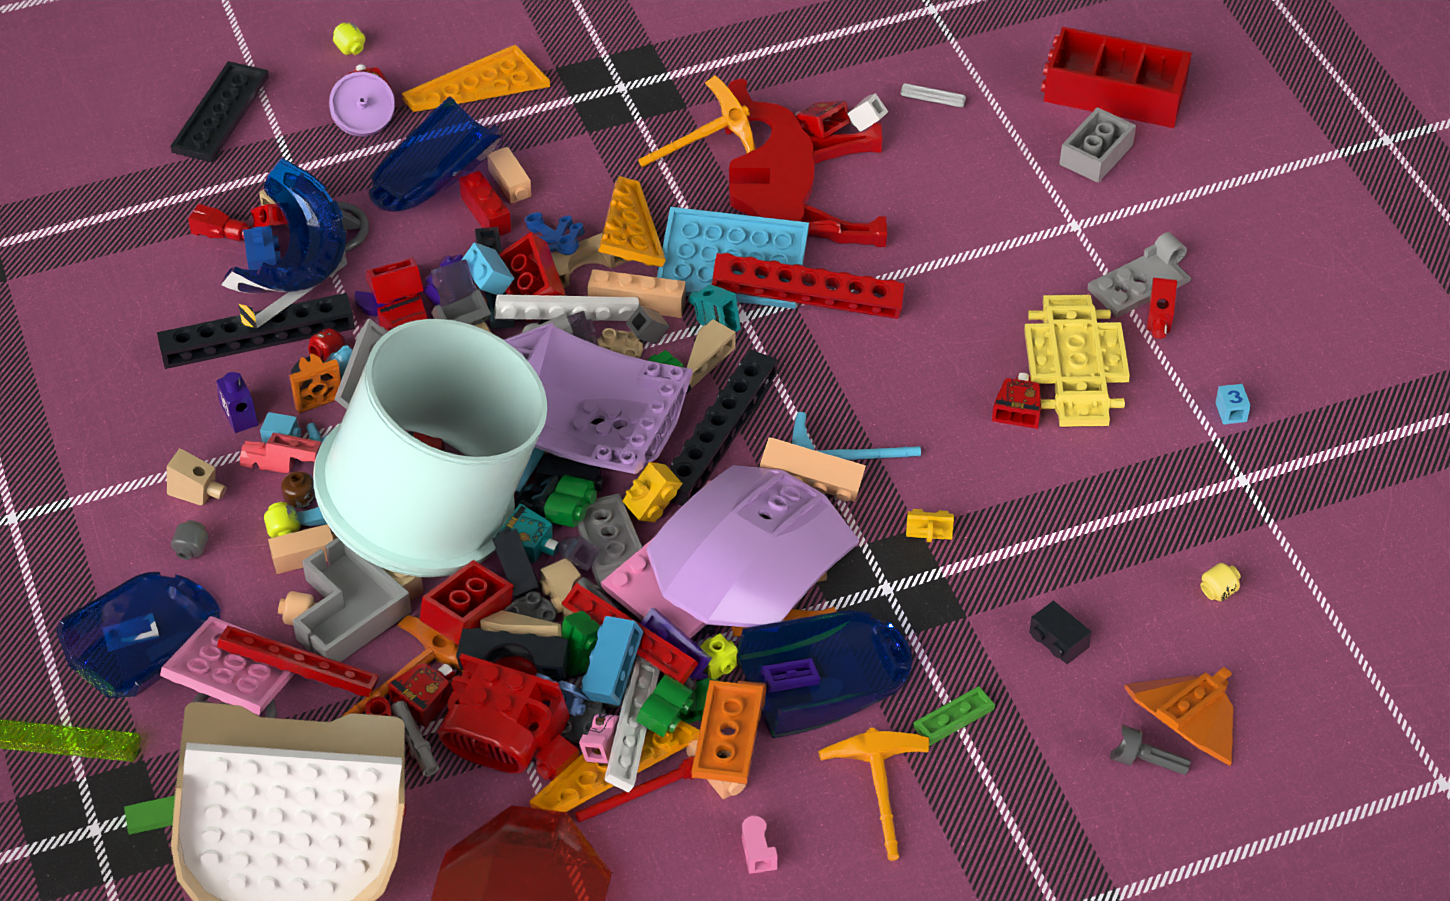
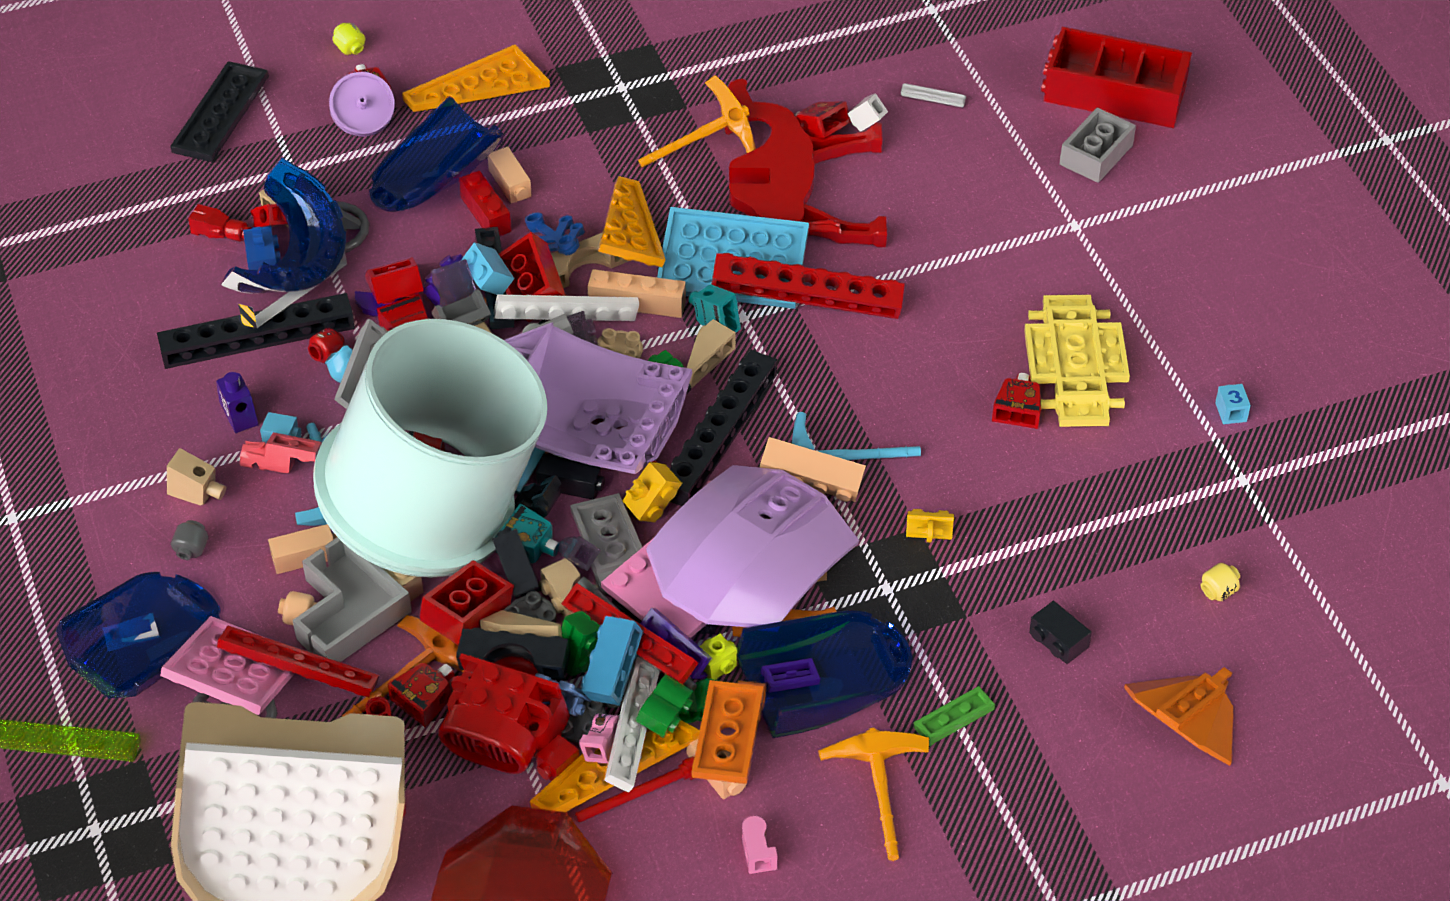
(150, 815): bright green tile -> none
(281, 519): neon yellow head -> none
(298, 489): reddish brown head -> none
(311, 380): orange piece -> none
(418, 746): light grey pin -> none
(570, 501): green brick -> none
(647, 324): dark grey brick -> none
(1132, 747): dark grey piece -> none
(1158, 262): light grey hinge -> none
(1161, 314): red torso -> none

